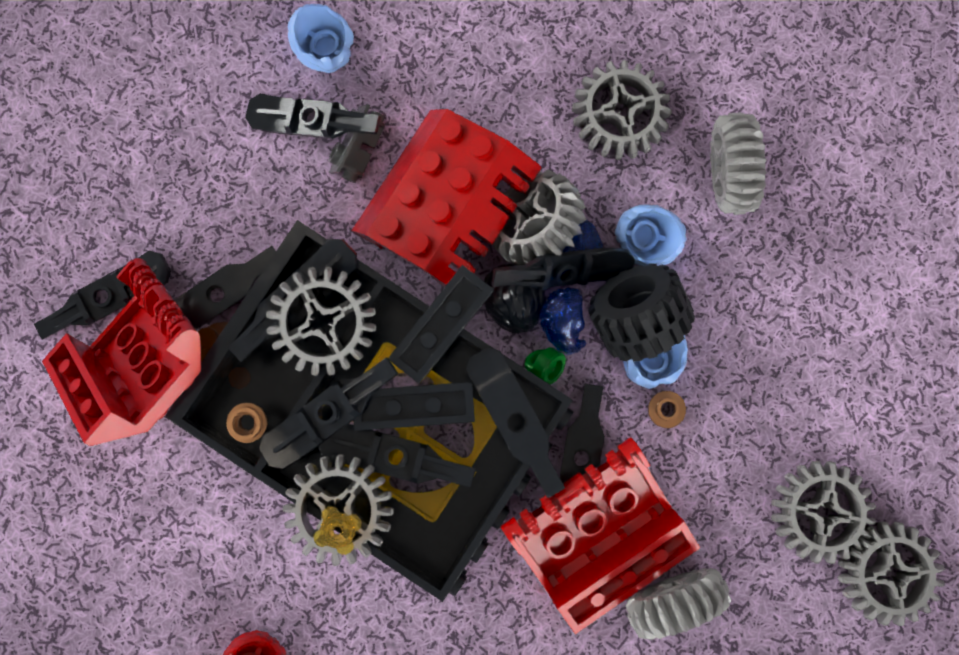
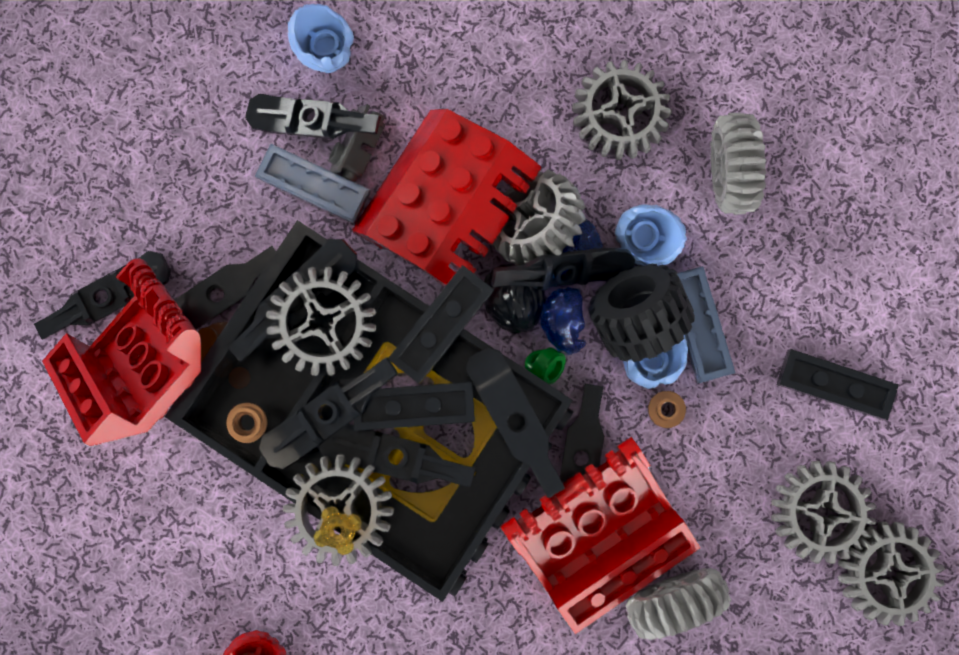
(312, 184): none -> sand blue plate
(706, 338): none -> sand blue plate
(837, 384): none -> black plate

